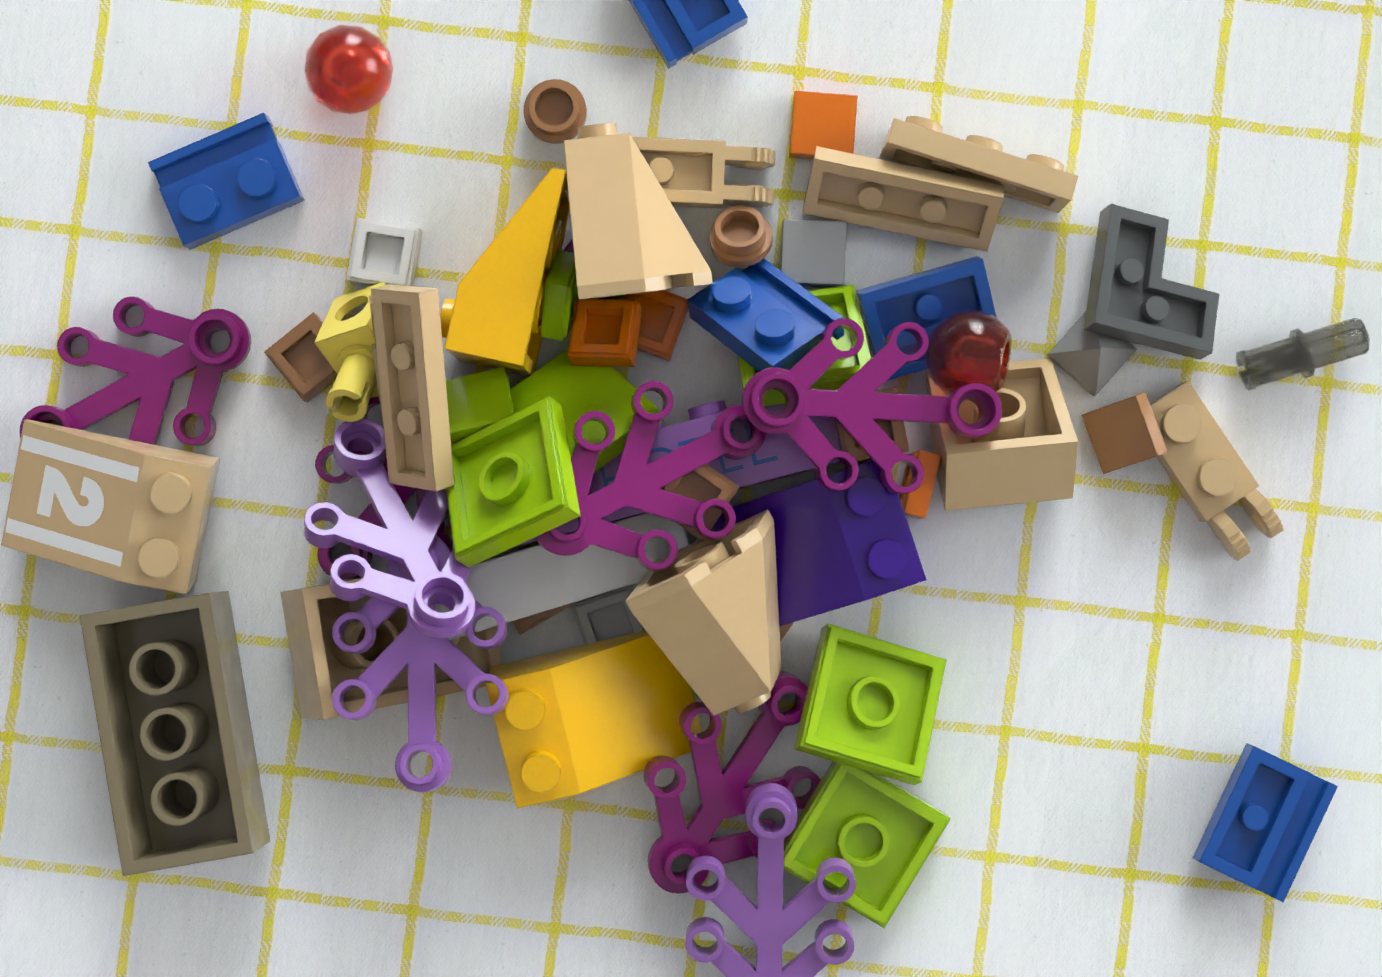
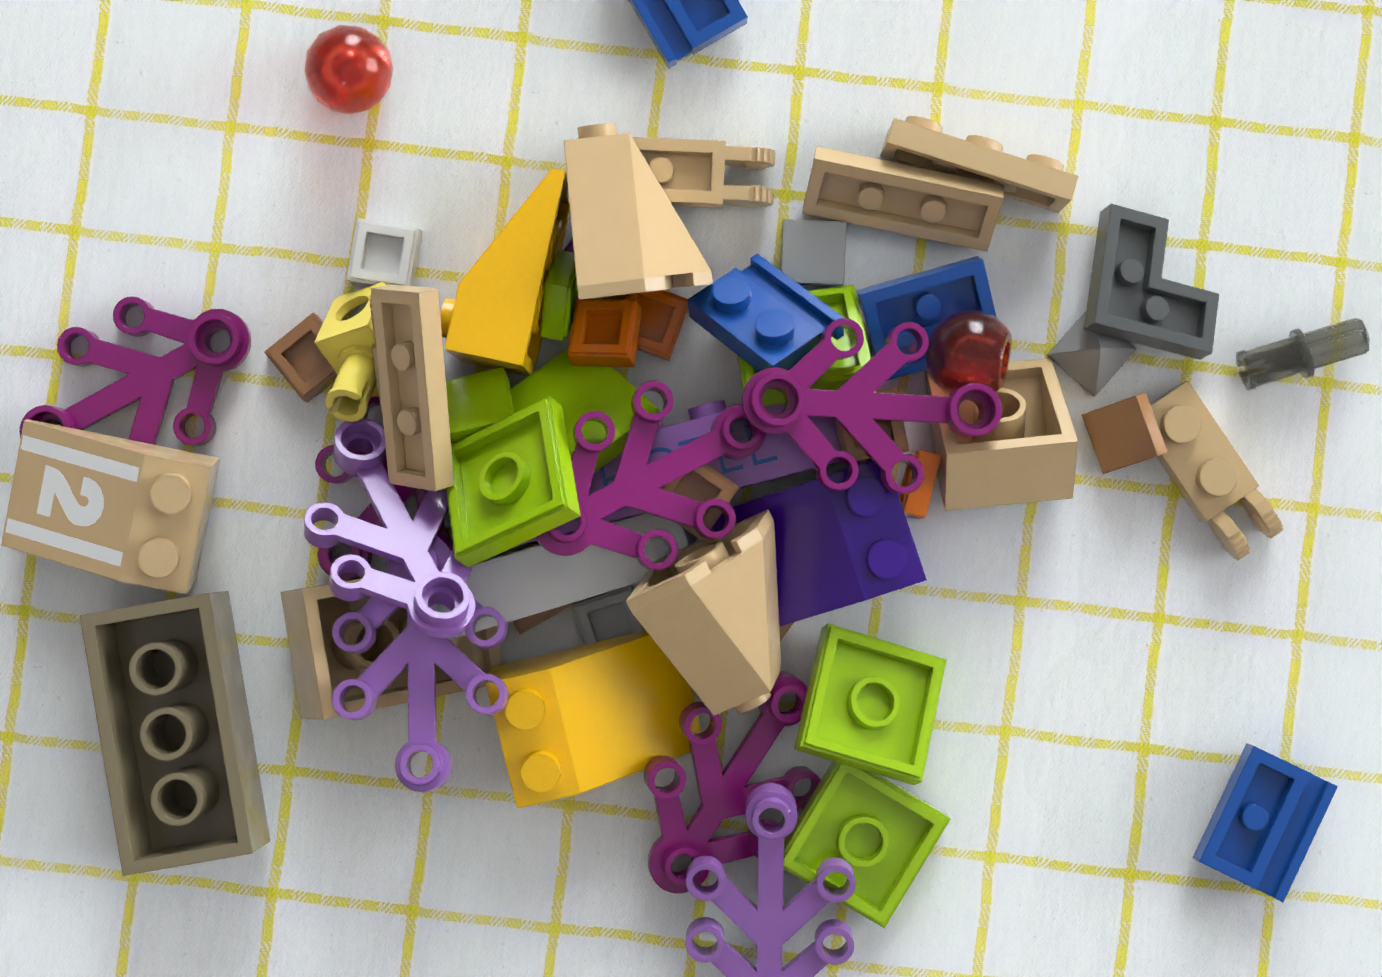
(226, 181): blue plate -> none
(555, 111): medium nougat plate -> none
(740, 236): medium nougat plate -> none
(822, 121): orange tile -> none

